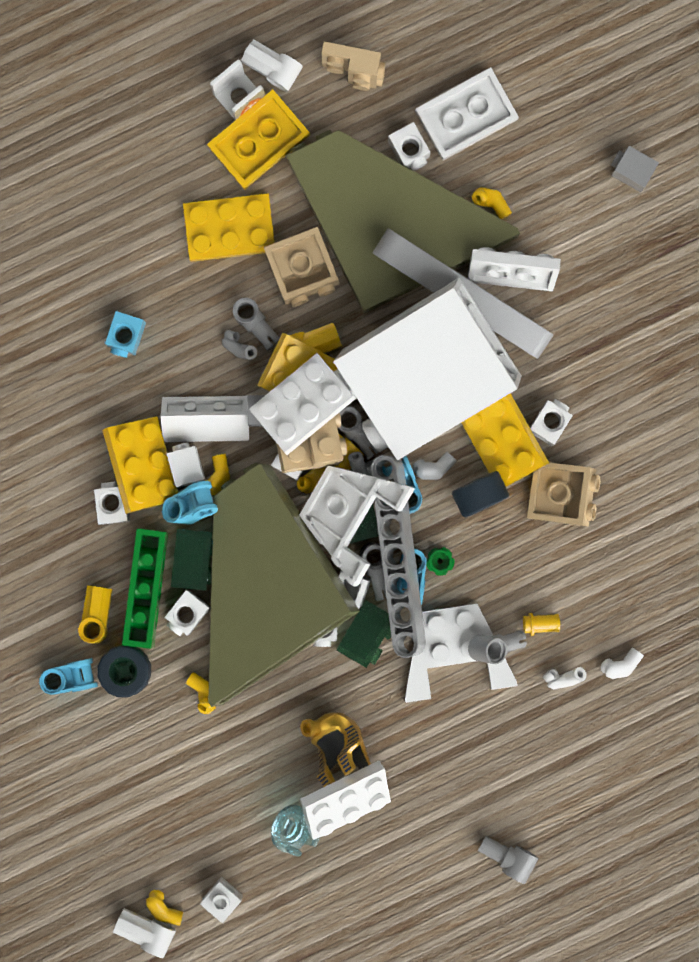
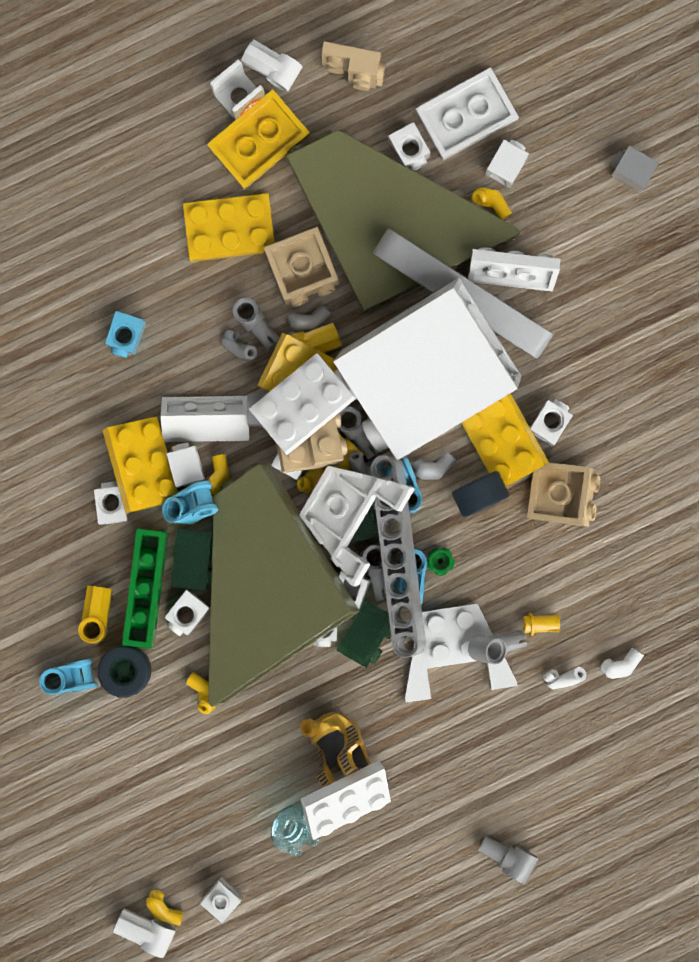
(307, 323): none -> light grey arm
(507, 162): none -> white brick

